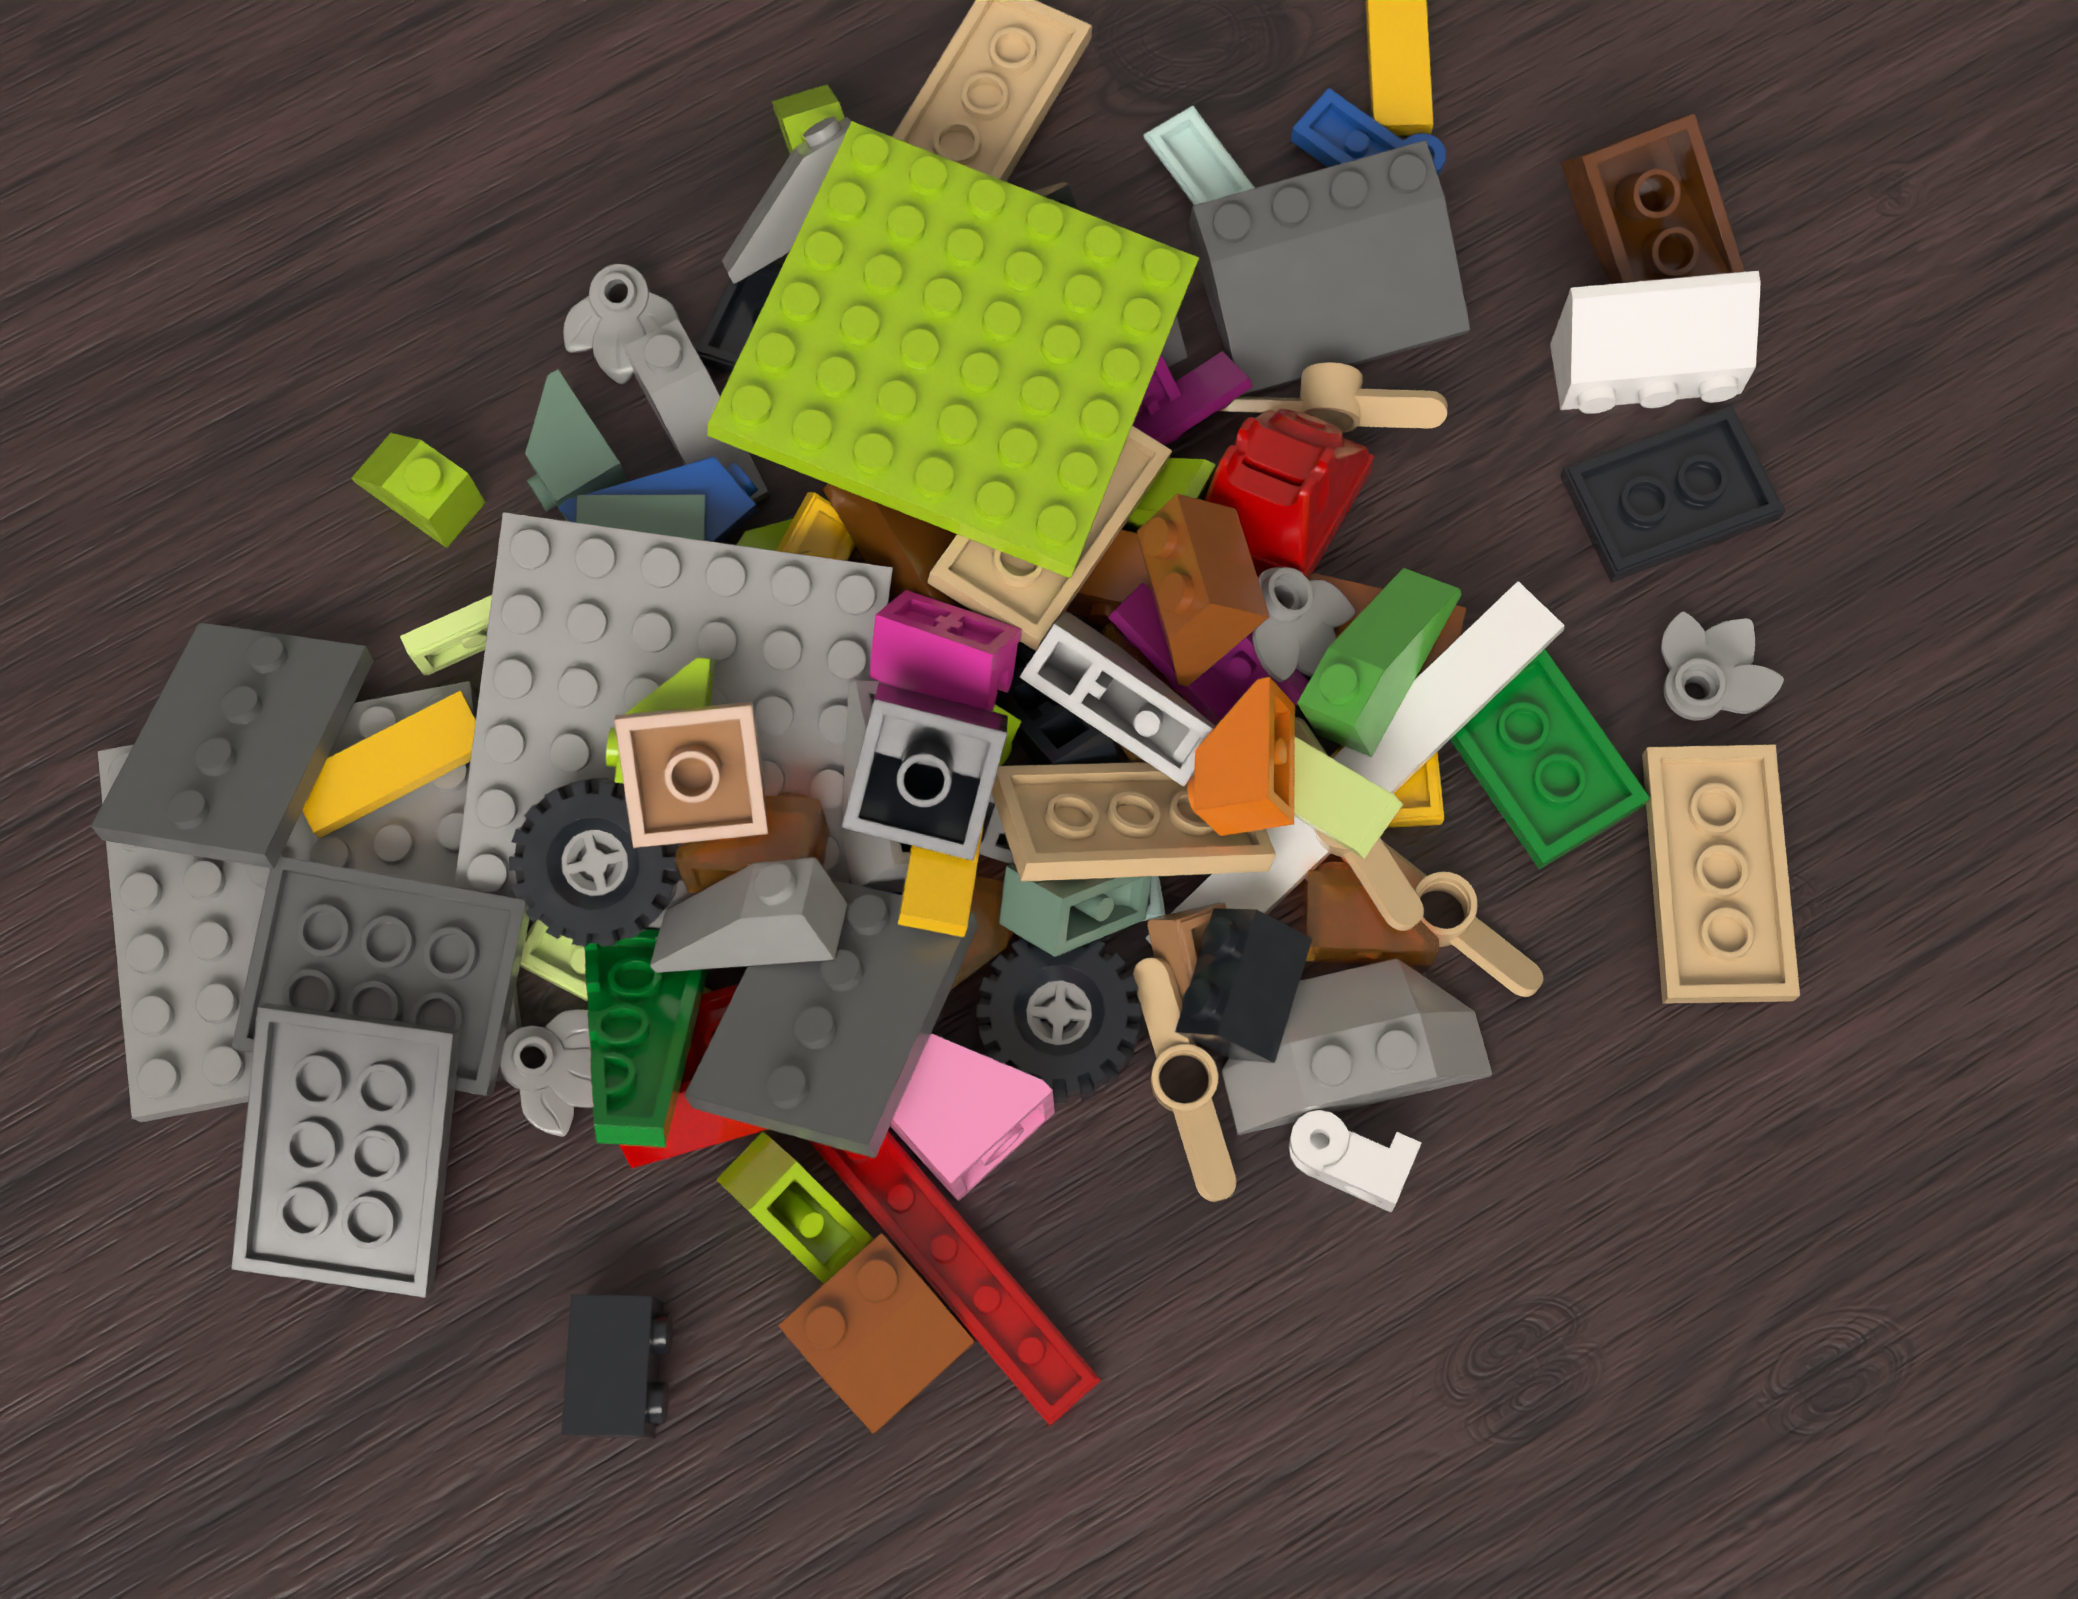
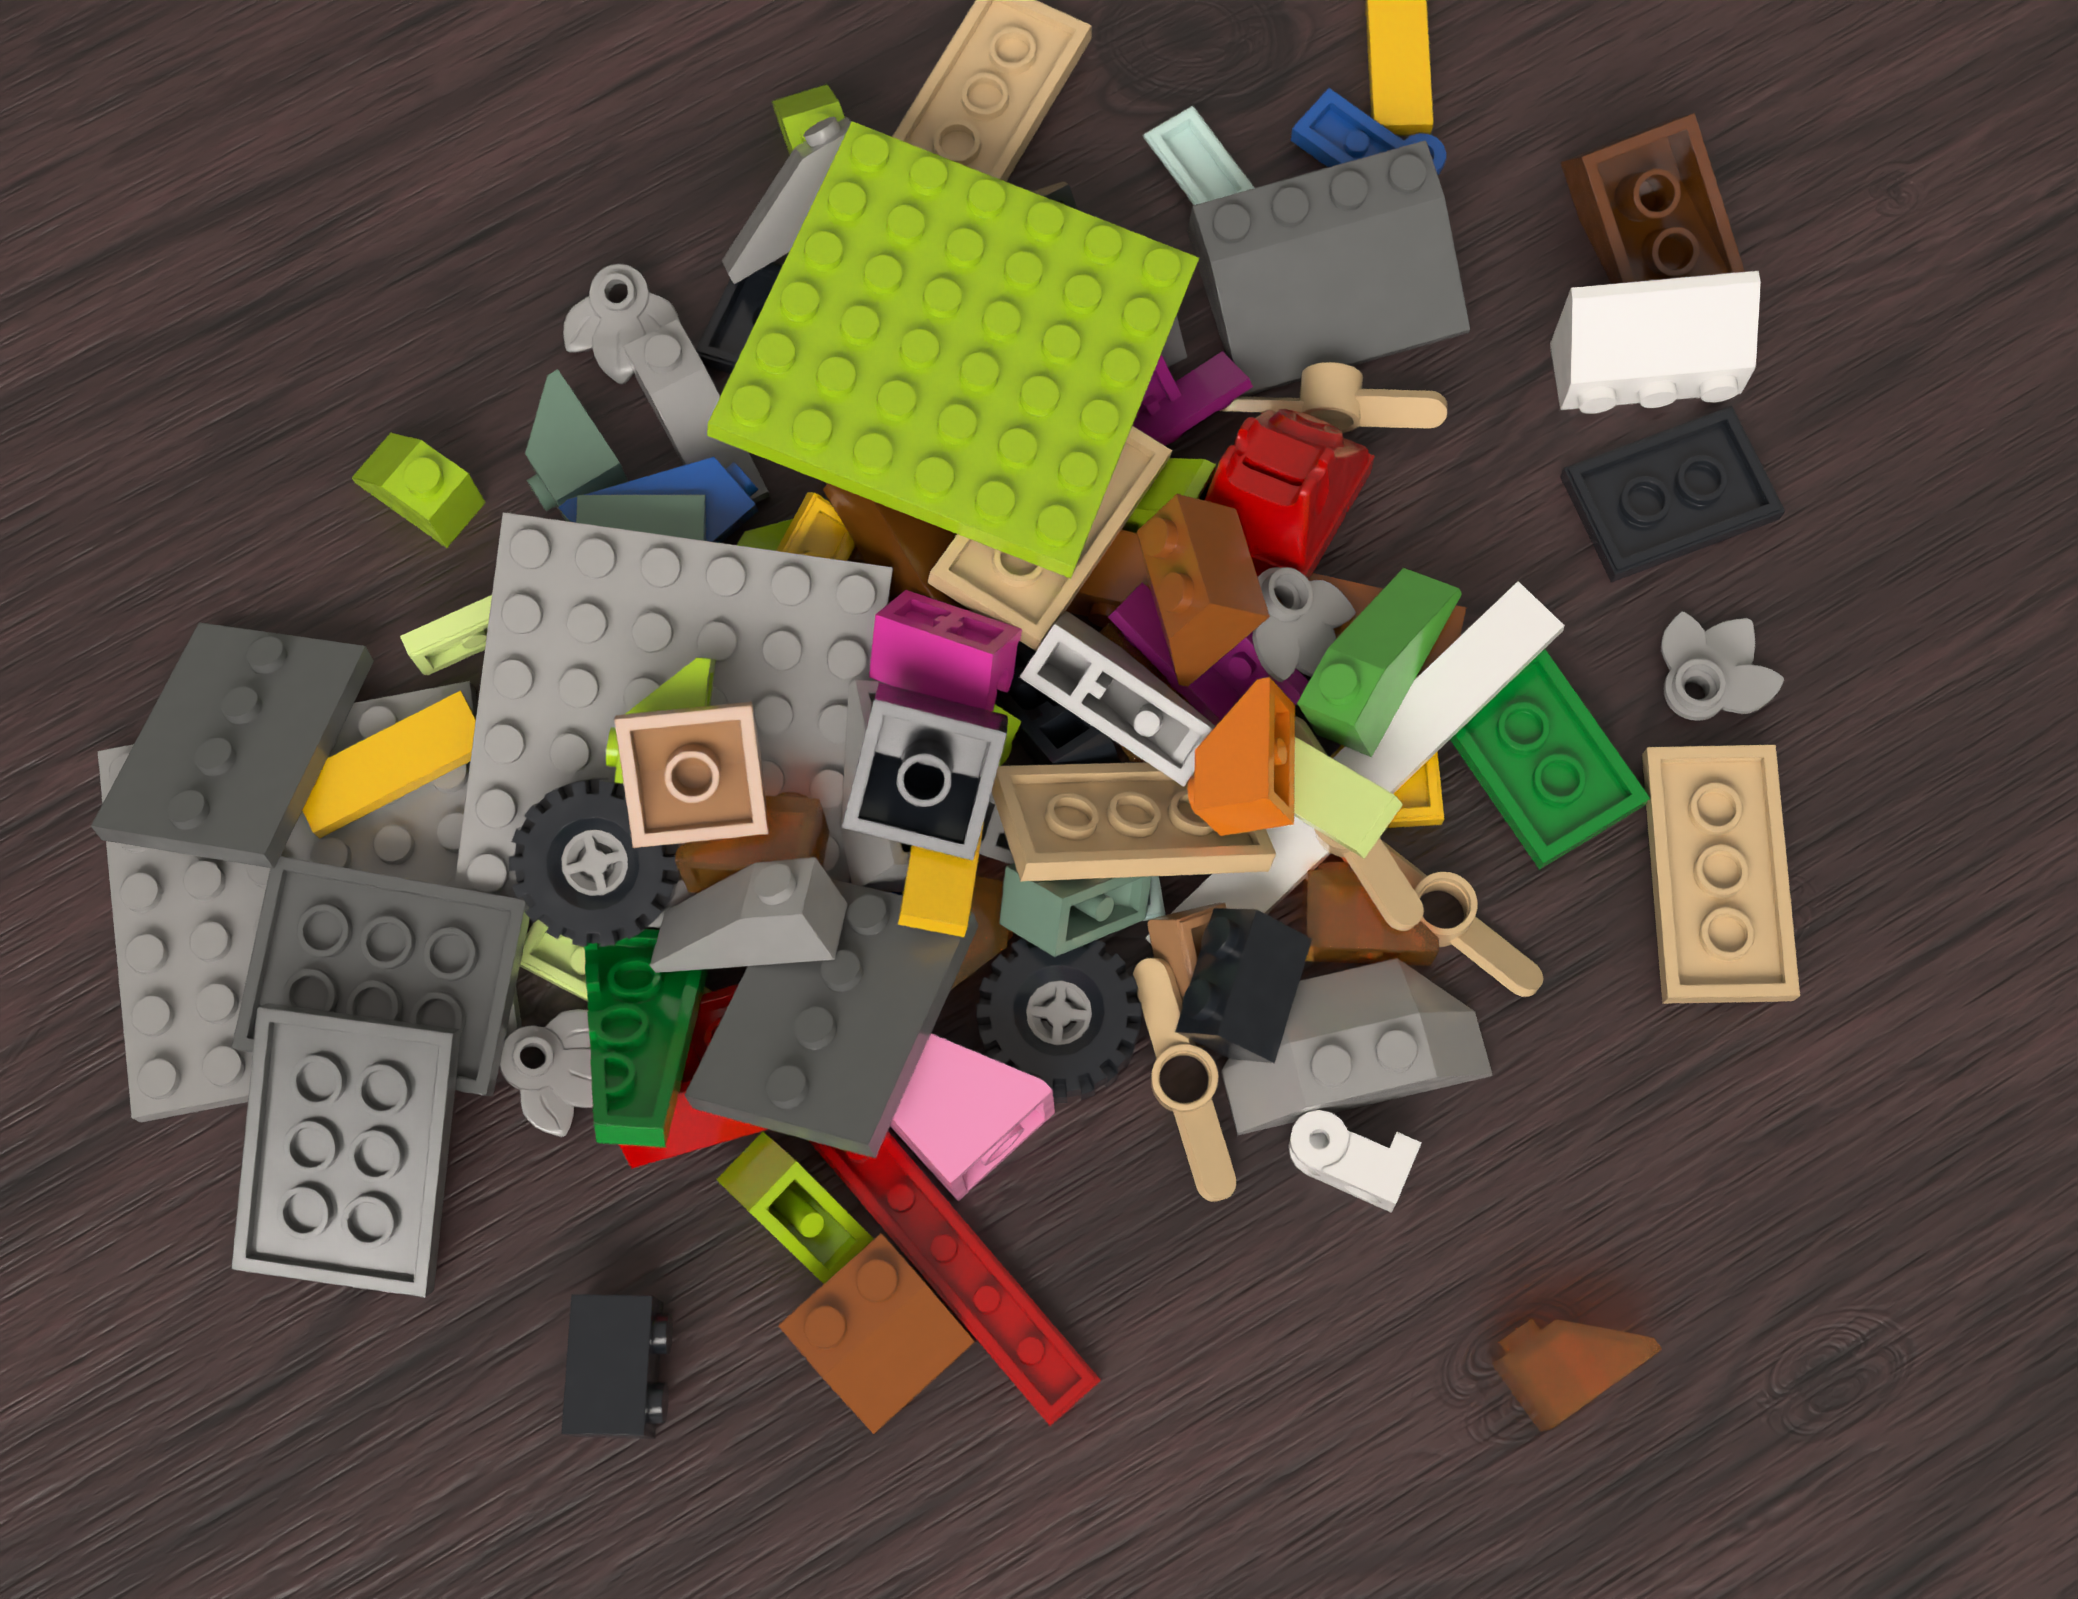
(1567, 1366): none -> clear orange slope

